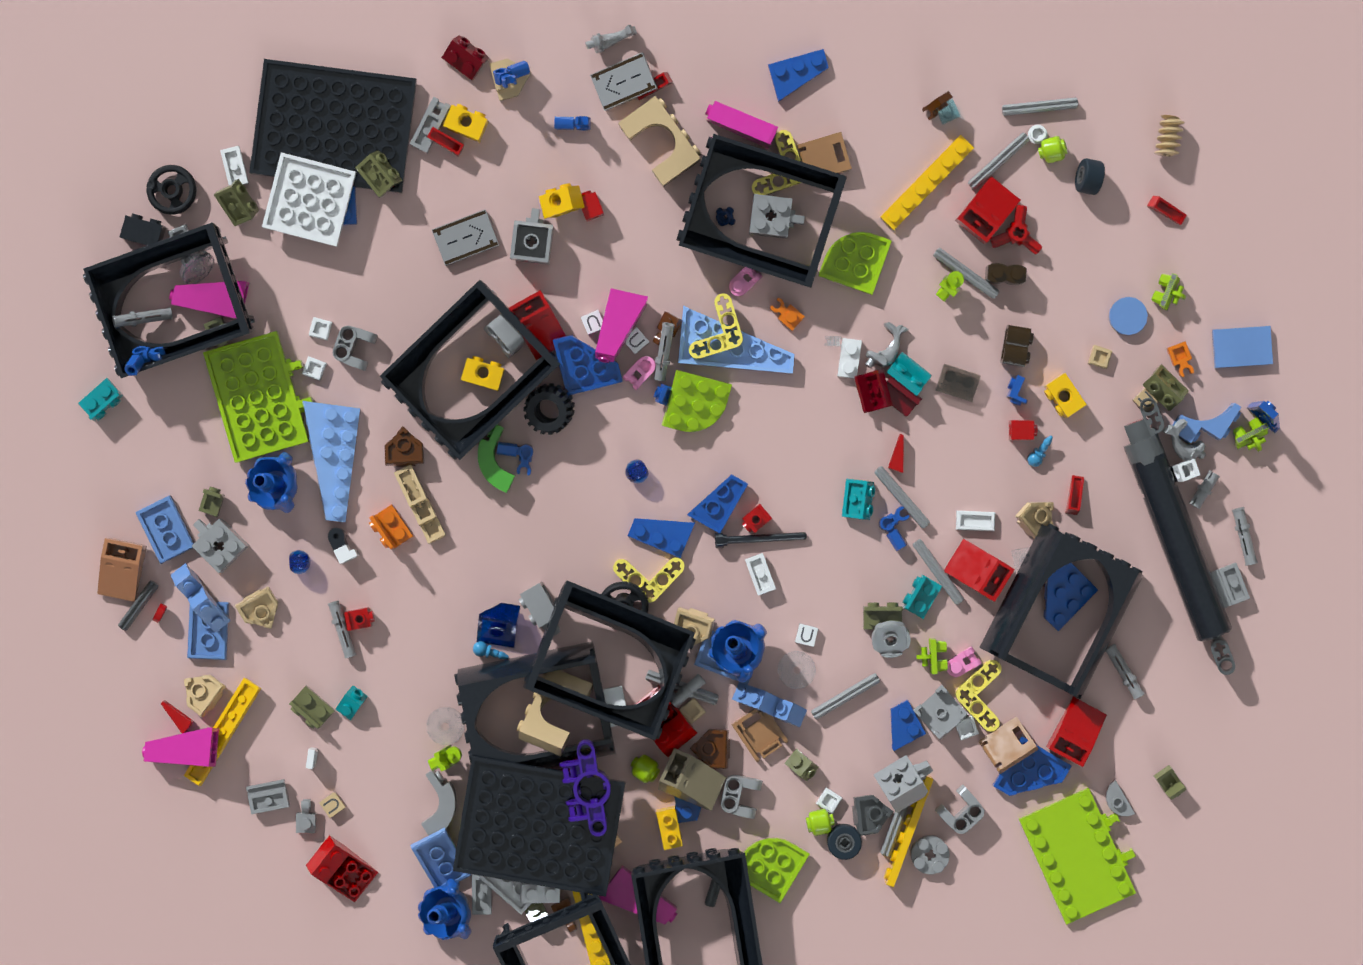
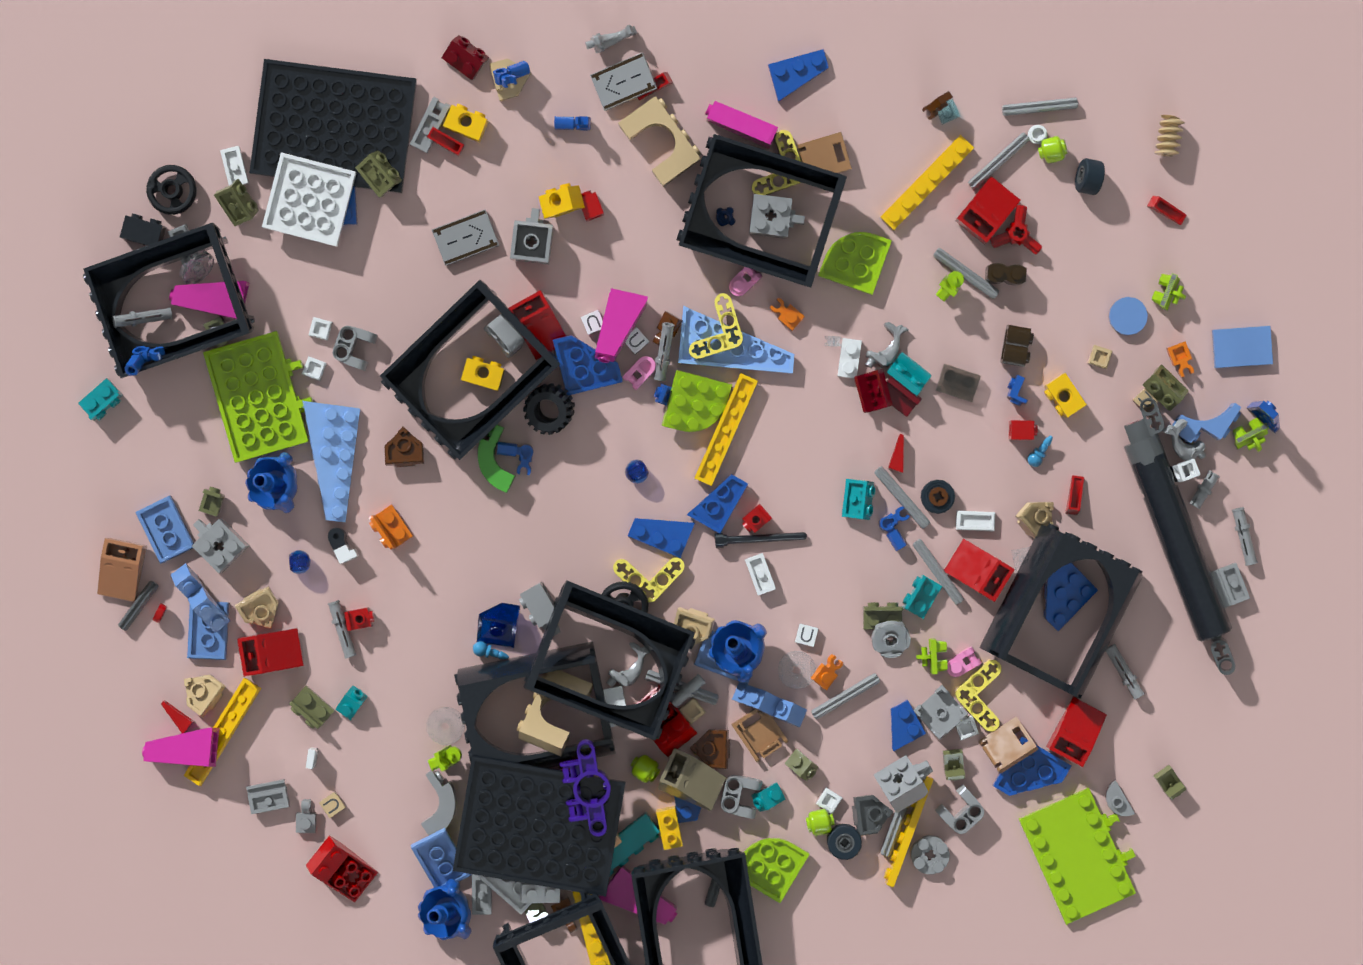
(270, 652): none -> red slope
(420, 504): tan slope -> none
(629, 676): none -> light grey animal
(633, 839): none -> teal brick
(726, 429): none -> yellow plate
(768, 797): none -> teal bracket
(826, 674): none -> orange plate
(932, 499): none -> black wheel
(953, 764): none -> olive bracket

